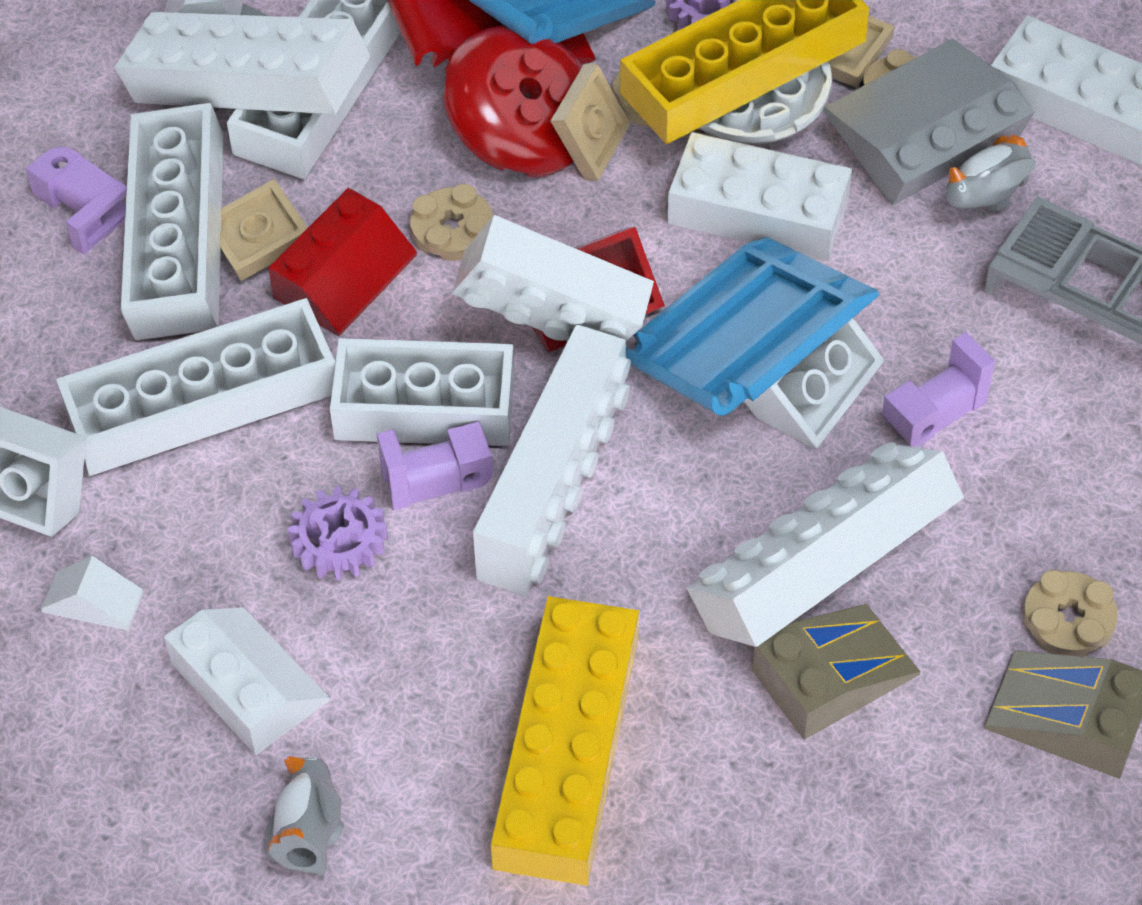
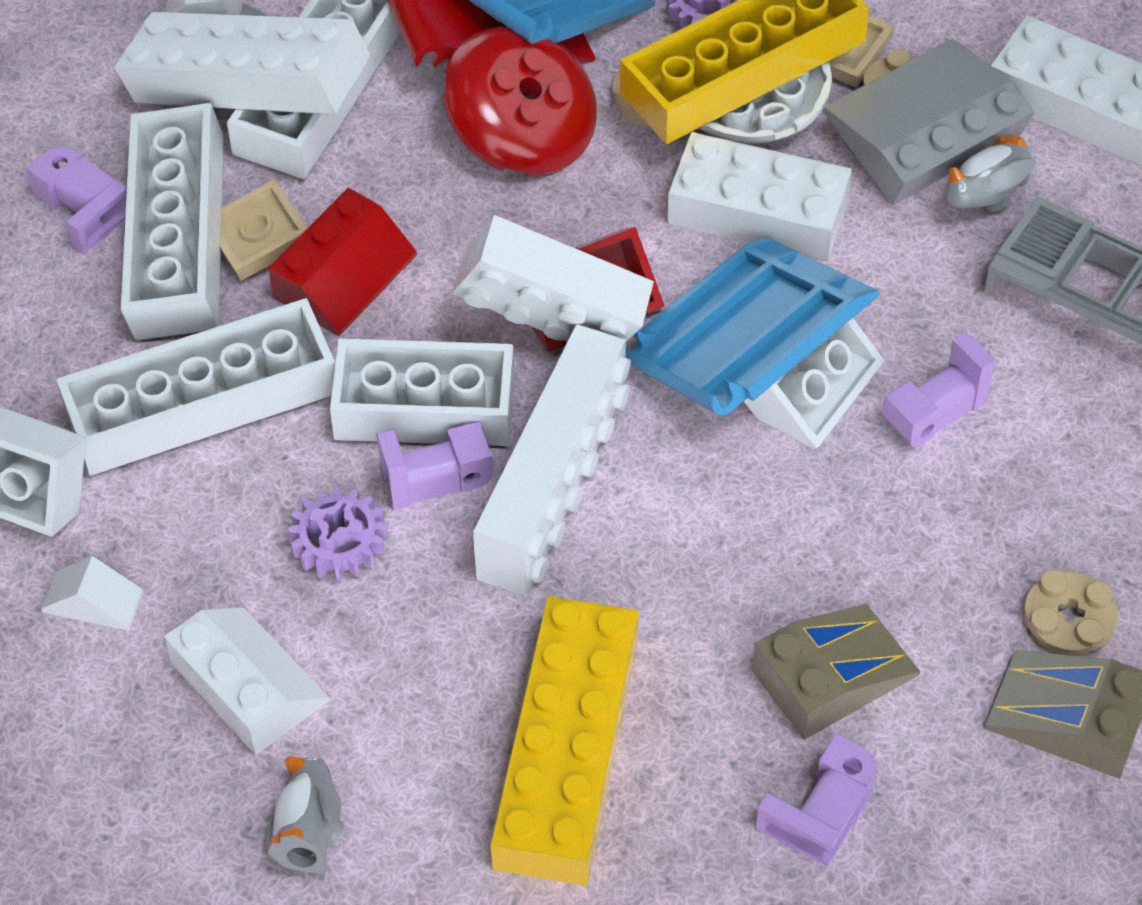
(444, 204): tan plate -> none
(590, 122): tan plate -> none
(824, 543): white brick -> none
(831, 809): none -> lavender piece

